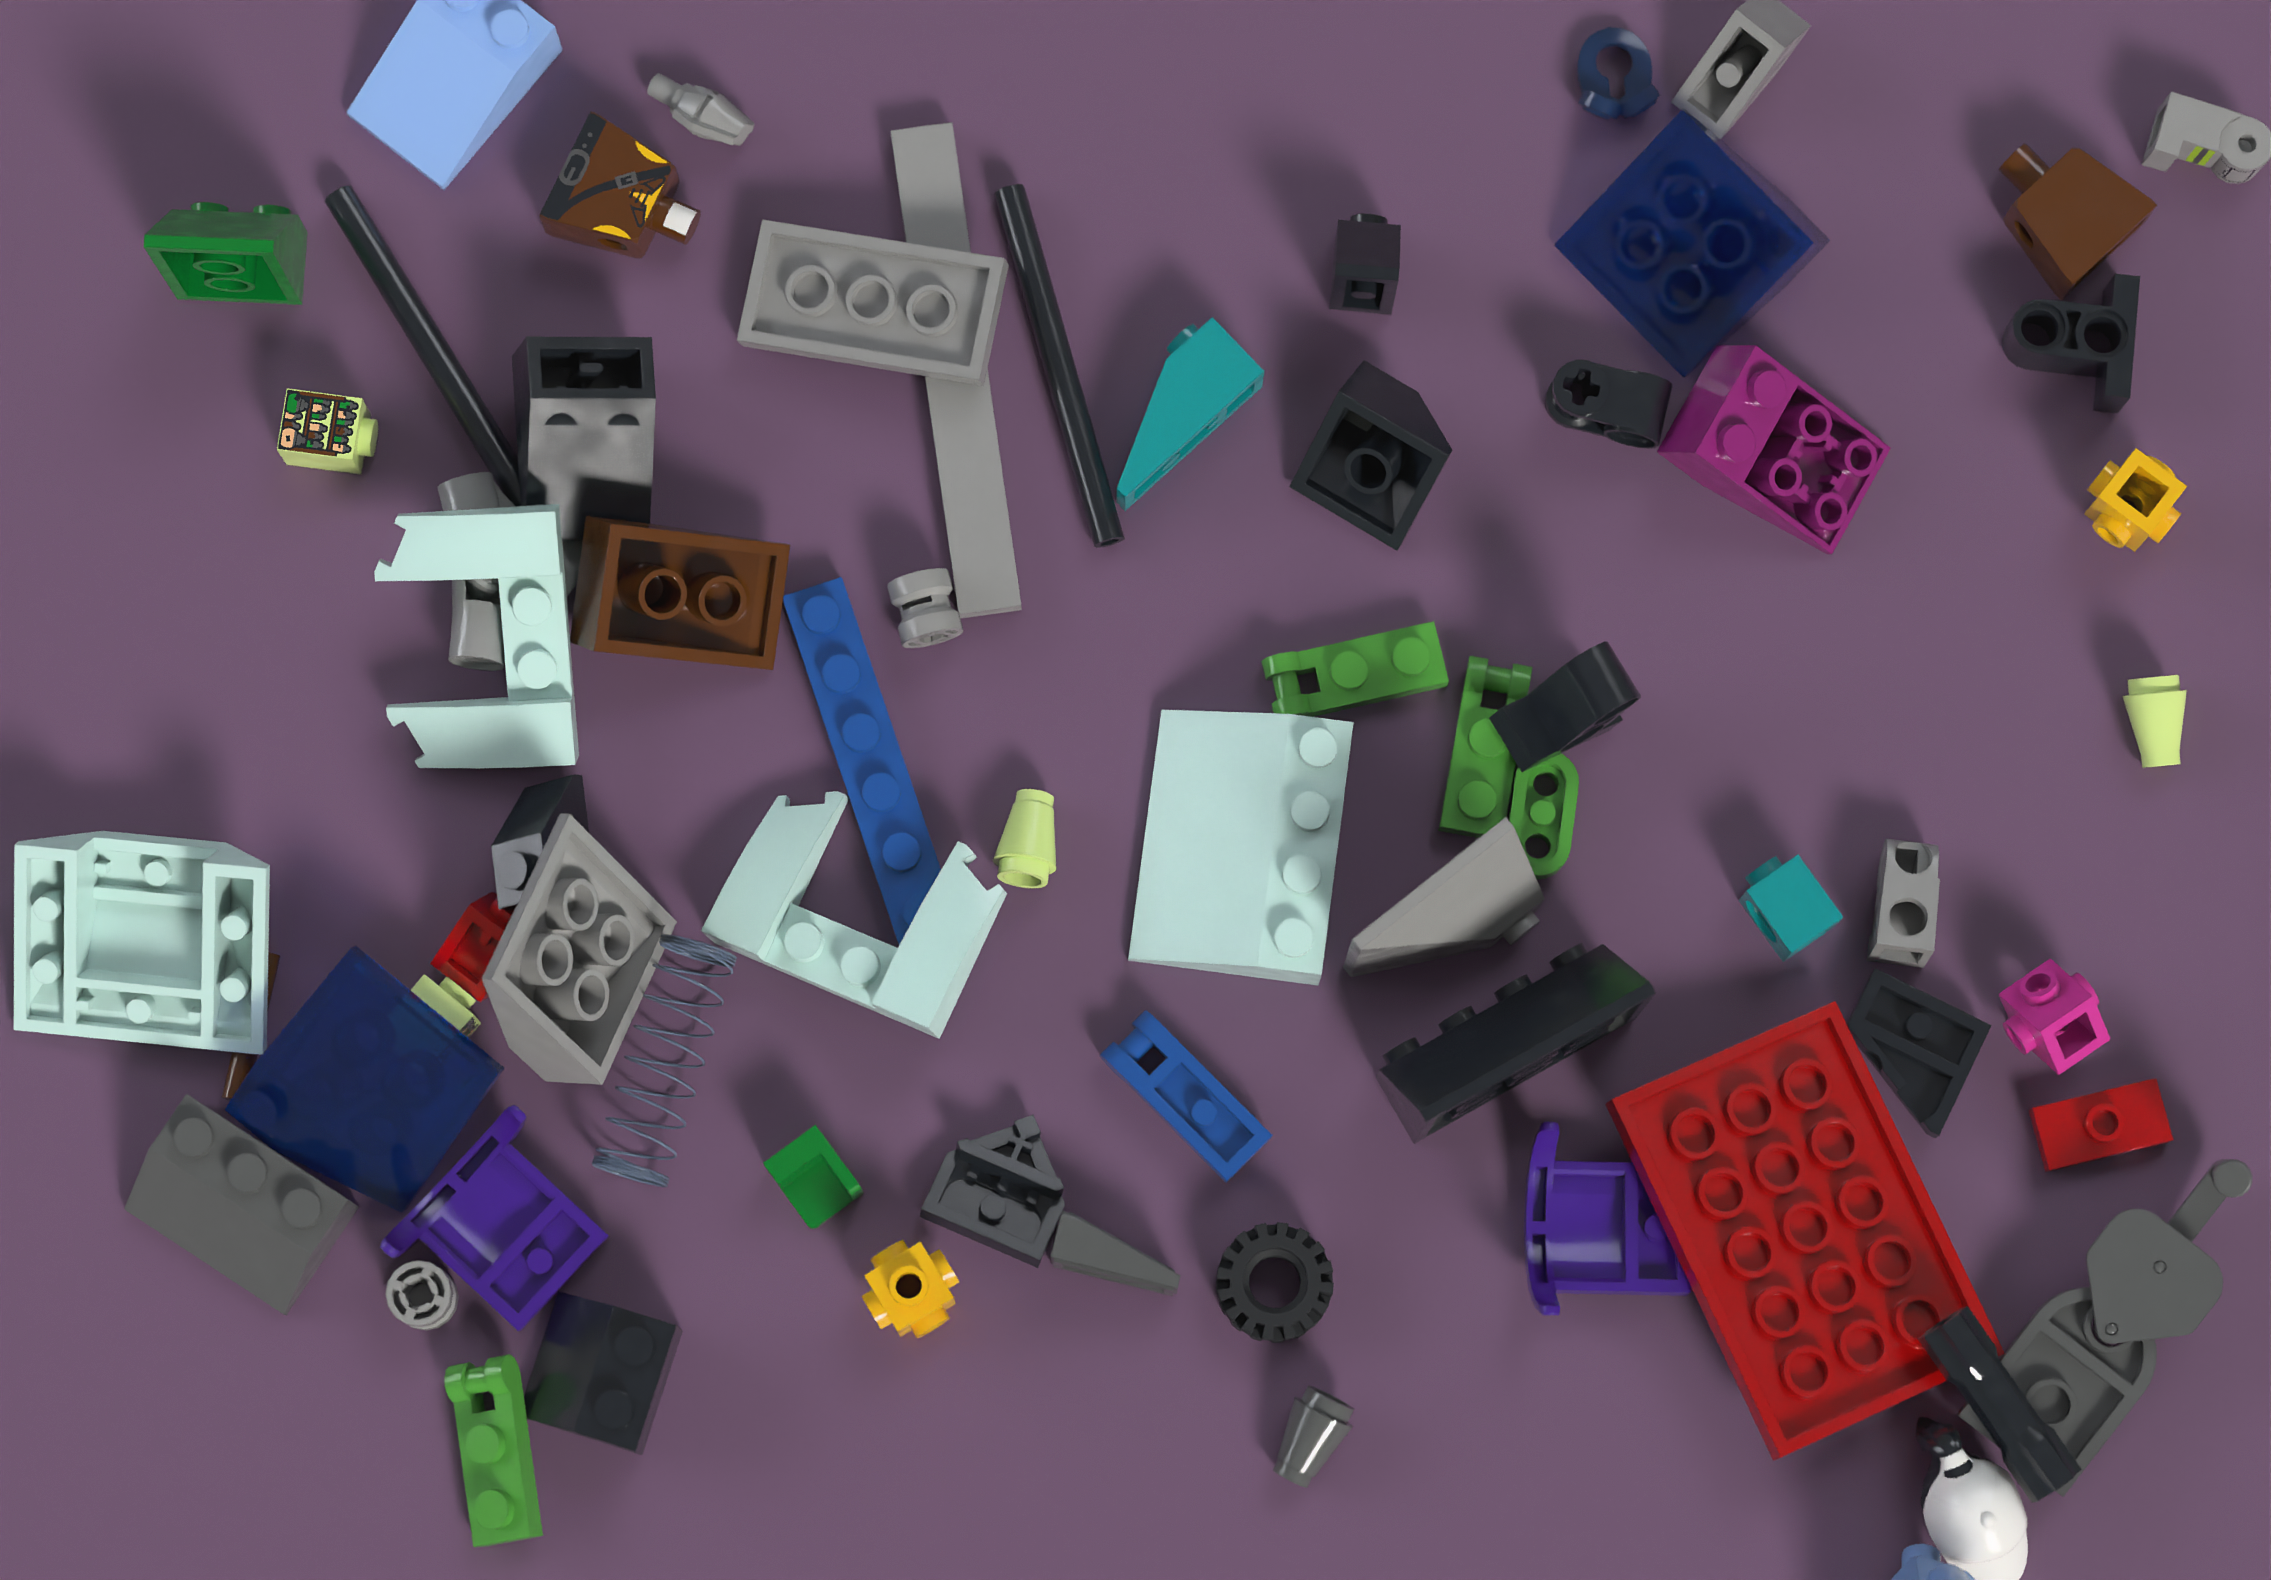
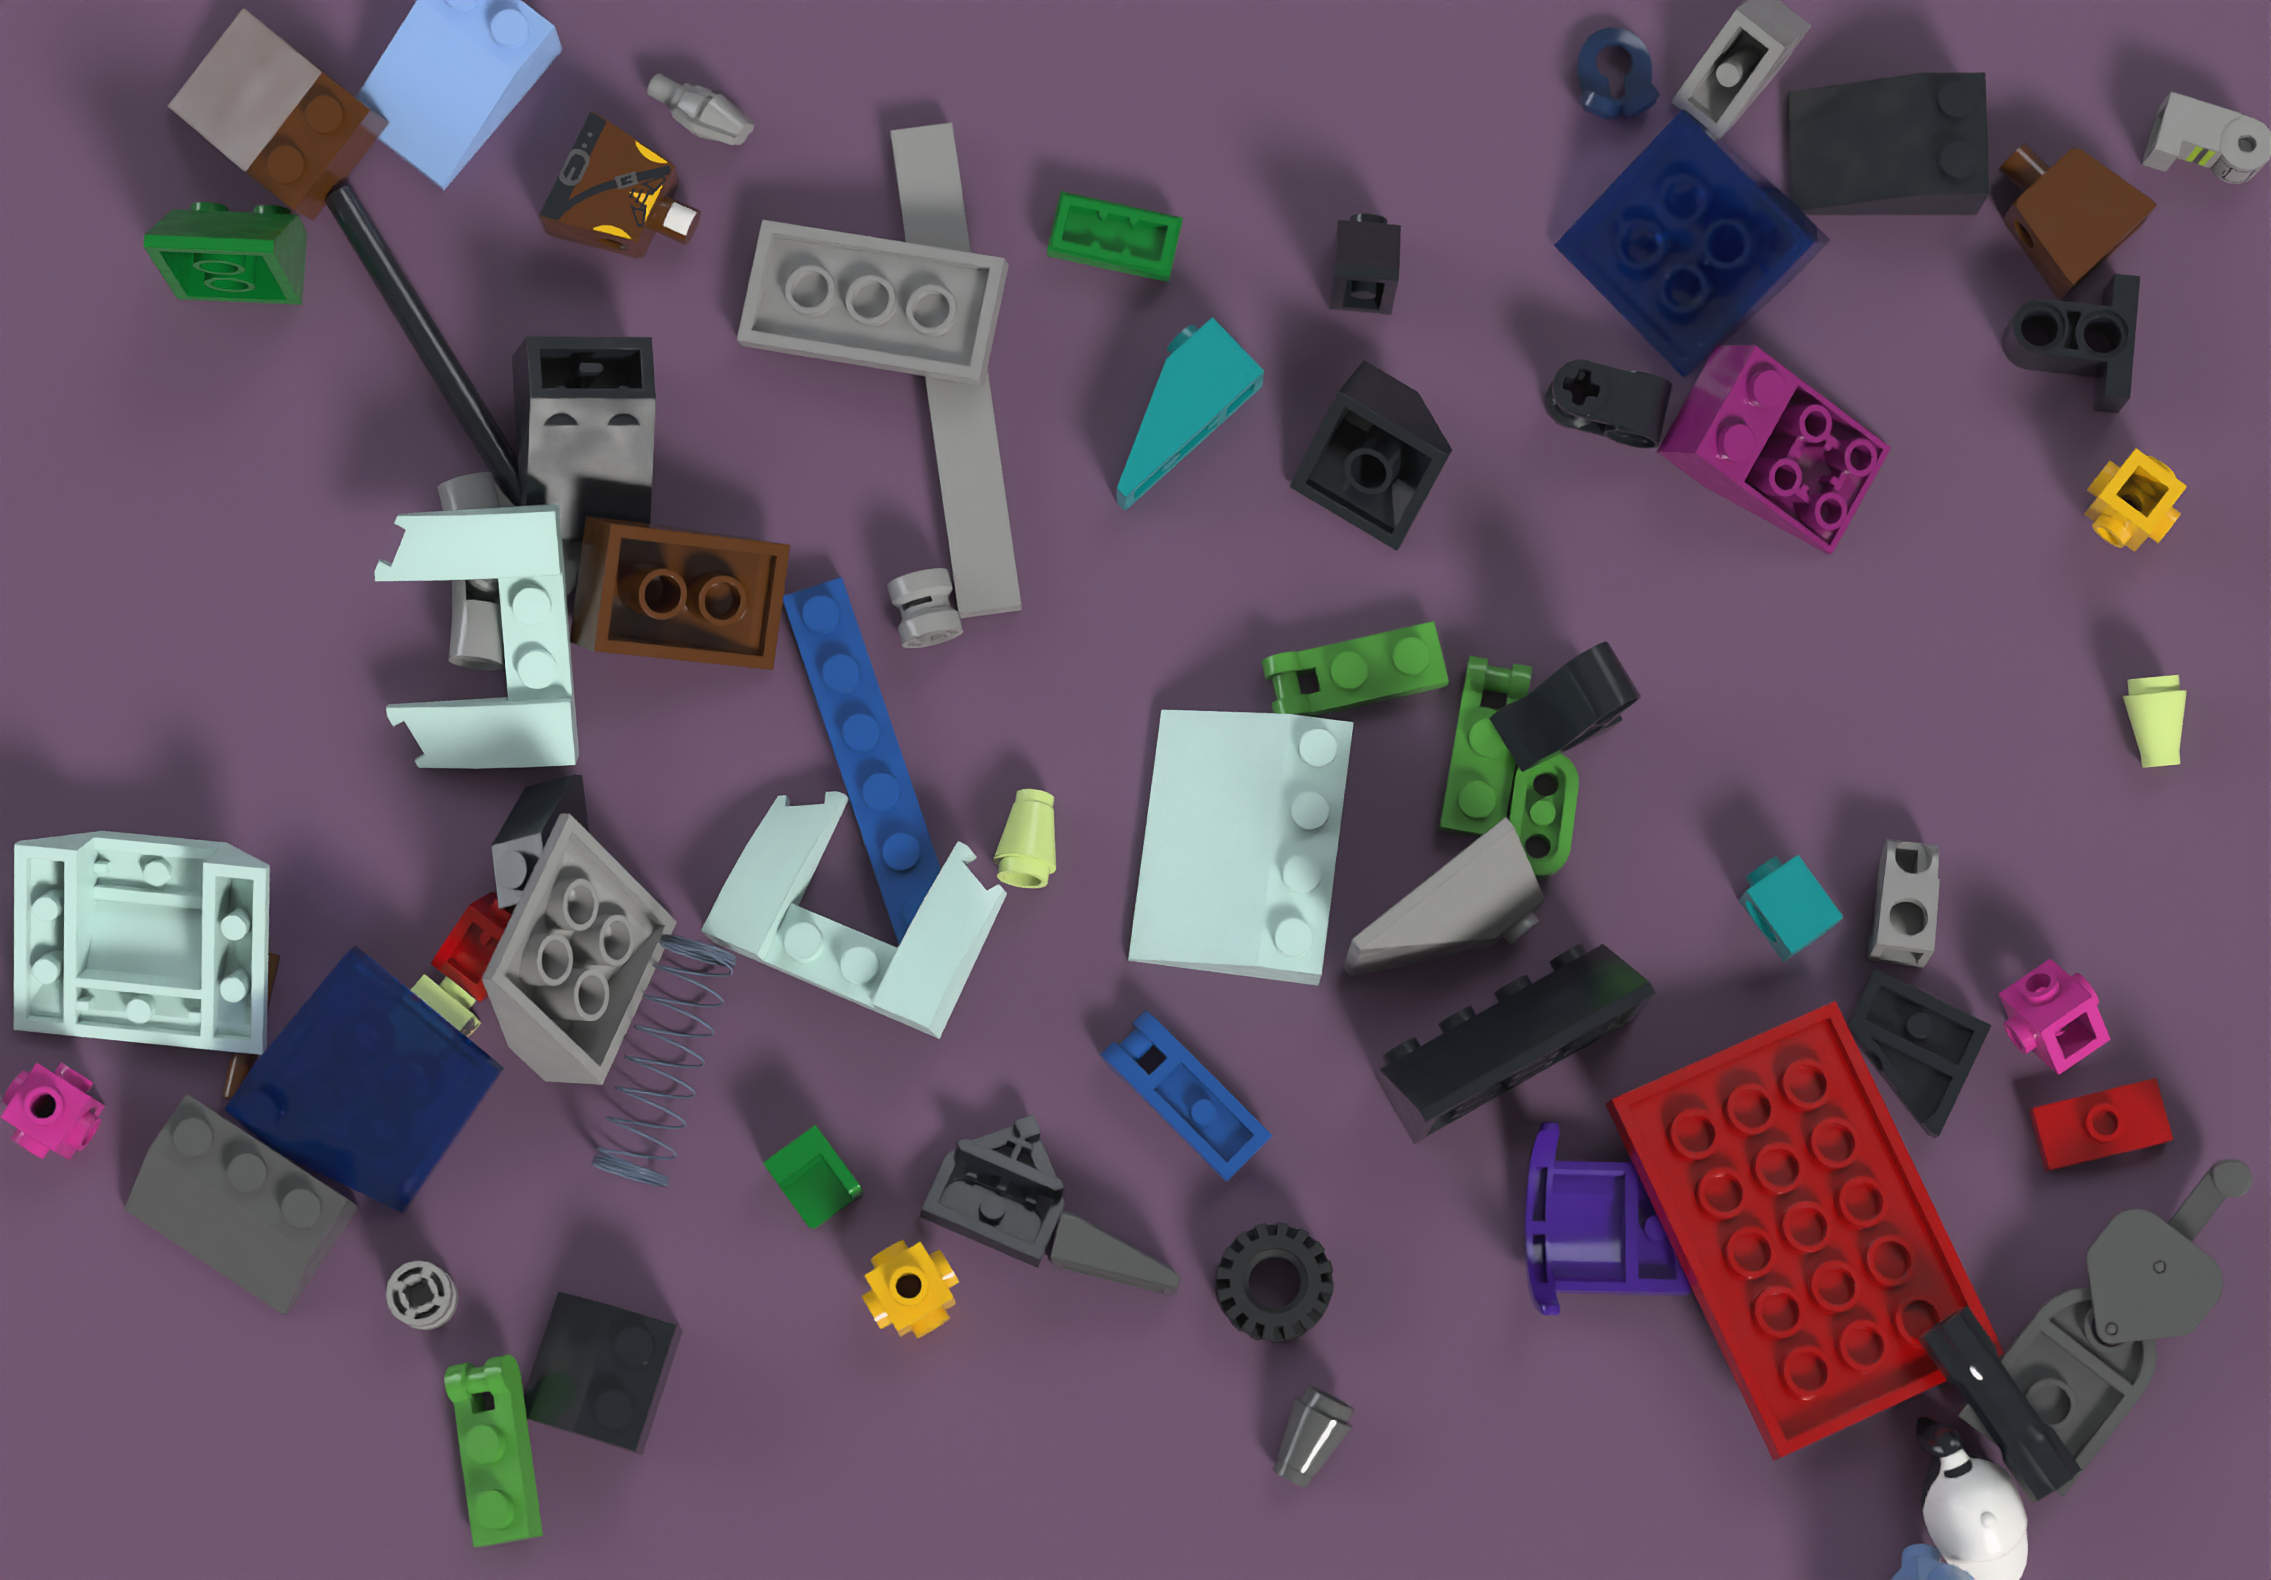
(71, 1123): none -> dark pink brick
(277, 115): none -> slope
(326, 431): brick -> none
(501, 1226): dark purple piece -> none
(1059, 366): black piece -> none
(1114, 236): none -> green plate
(1890, 146): none -> black slope

